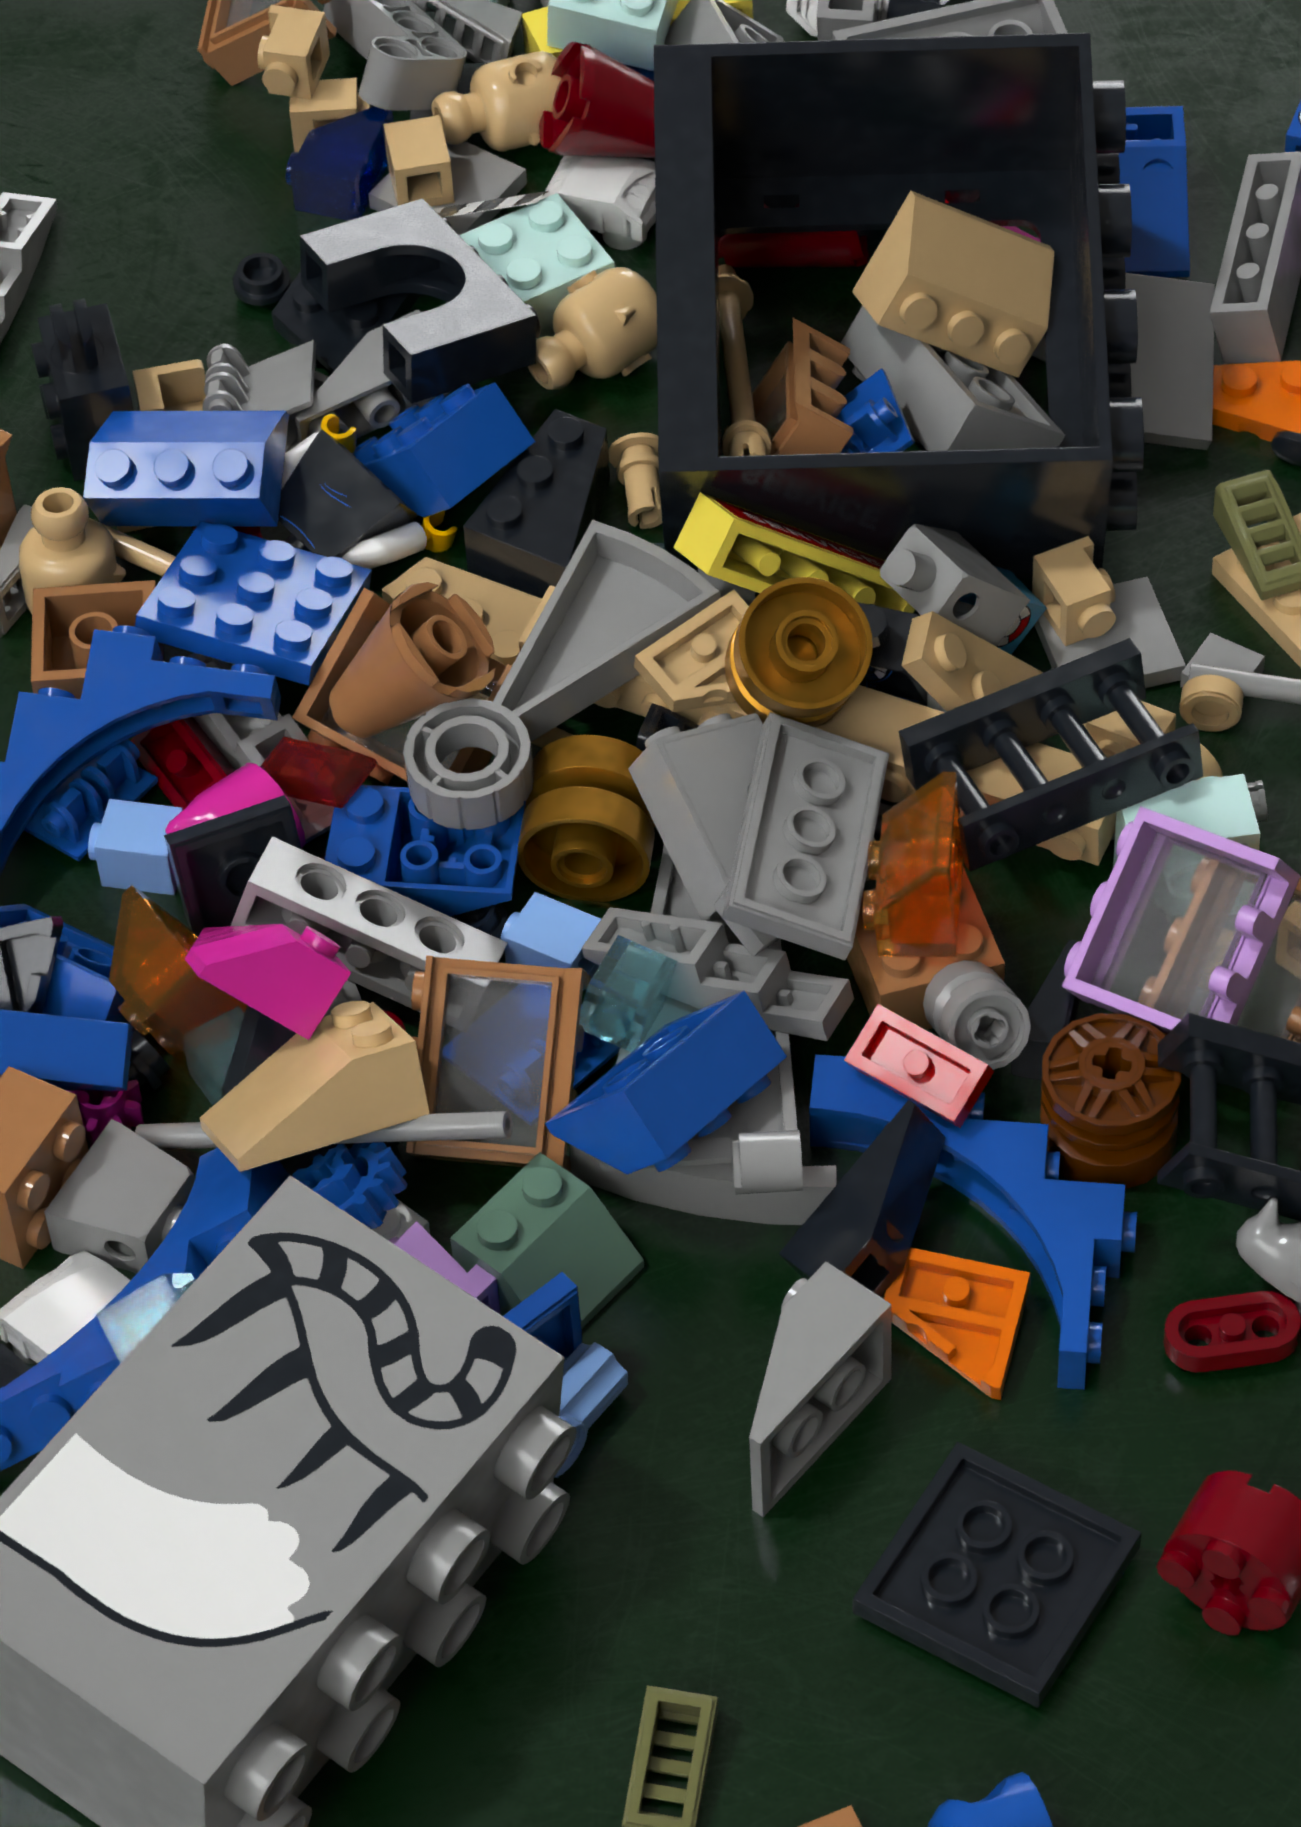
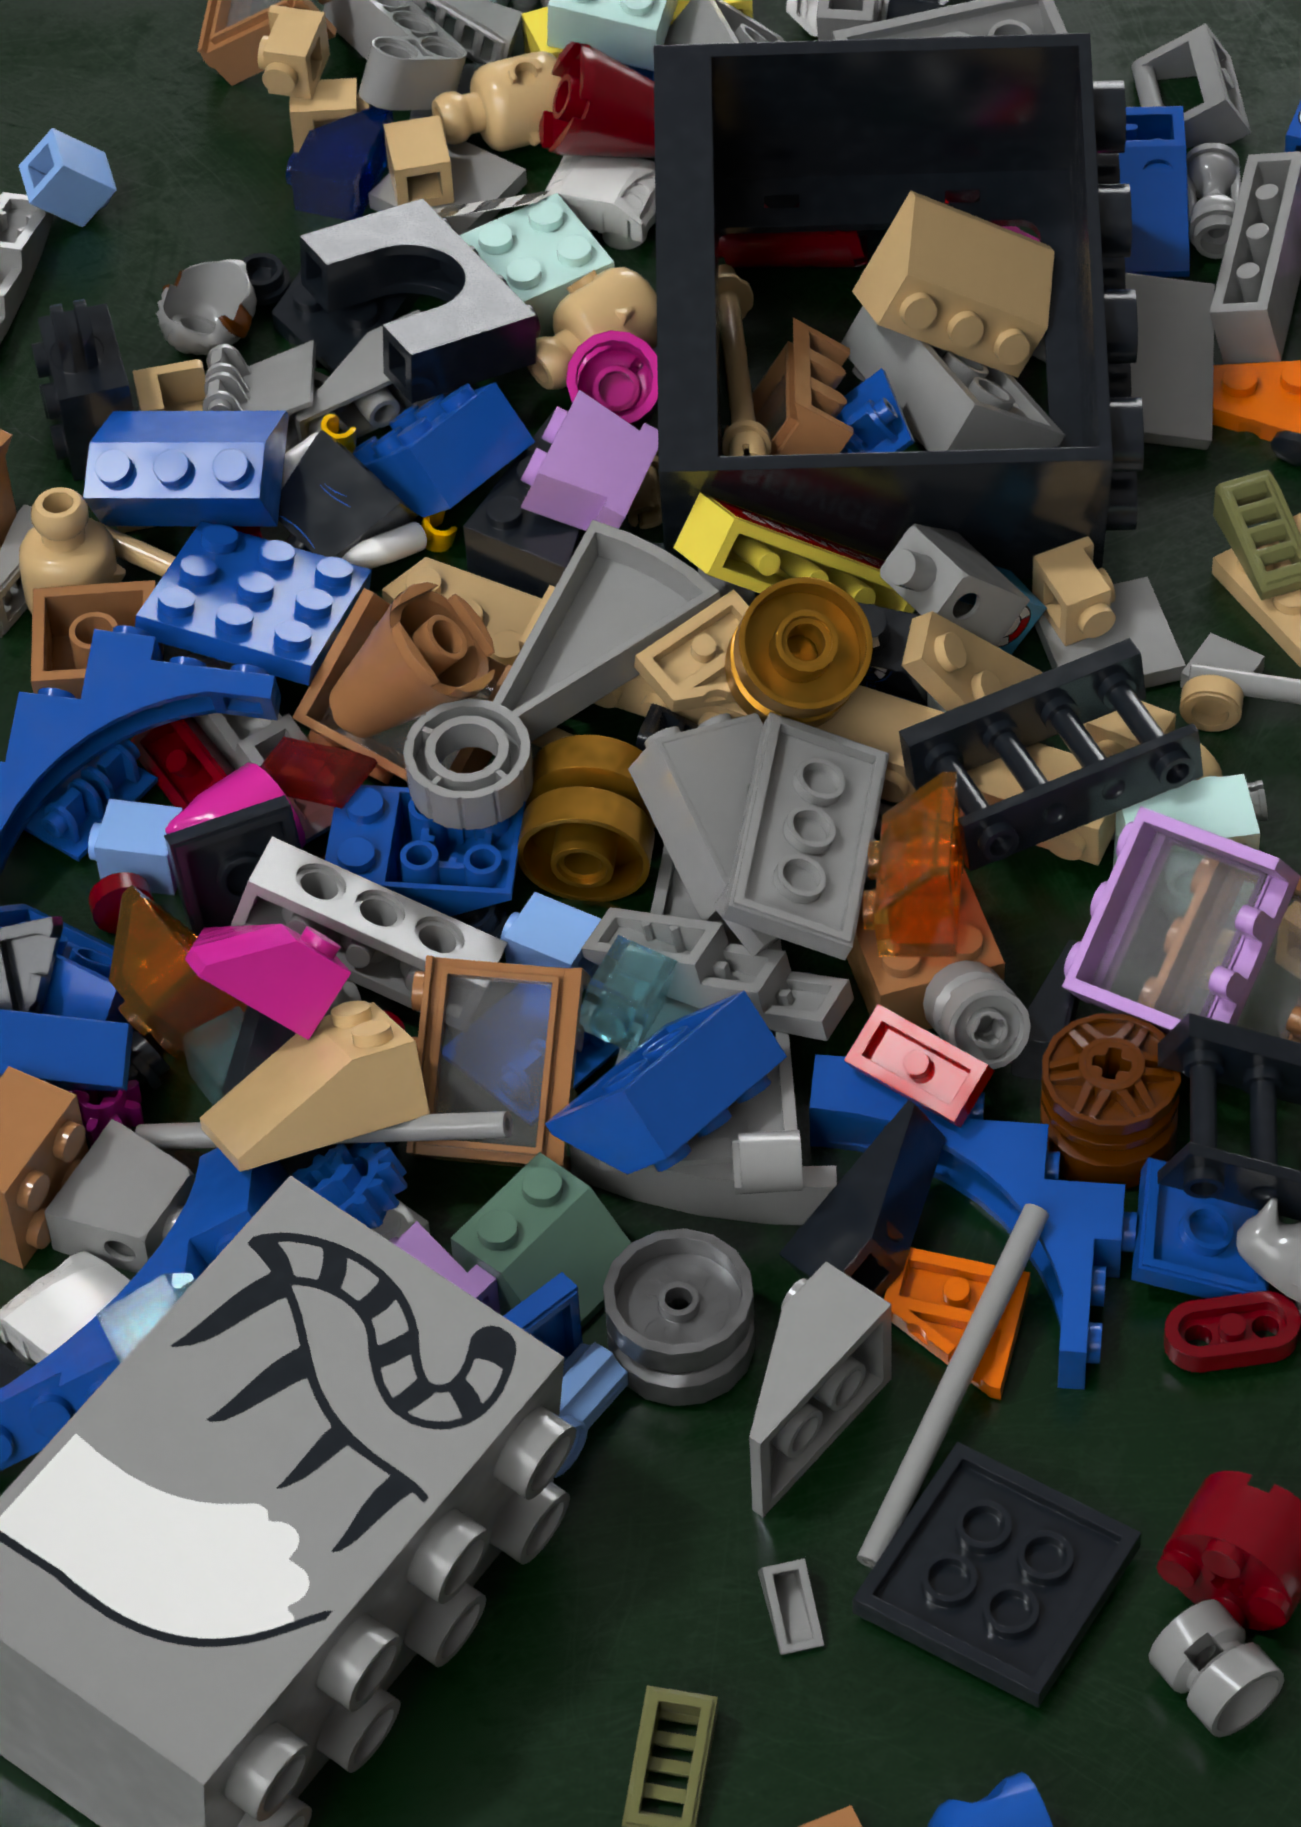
(67, 178): none -> light blue brick
(107, 896): none -> dark red tile
(207, 306): none -> light grey hair
(590, 467): none -> lavender hips
(618, 374): none -> dark pink piece
(680, 1316): none -> flat silver wheel
(791, 1606): none -> light grey piece
(954, 1383): none -> light grey piece
(1189, 1241): none -> blue plate
(1201, 55): none -> light grey tile
(1211, 177): none -> light grey piece
(1224, 1677): none -> light grey wheel

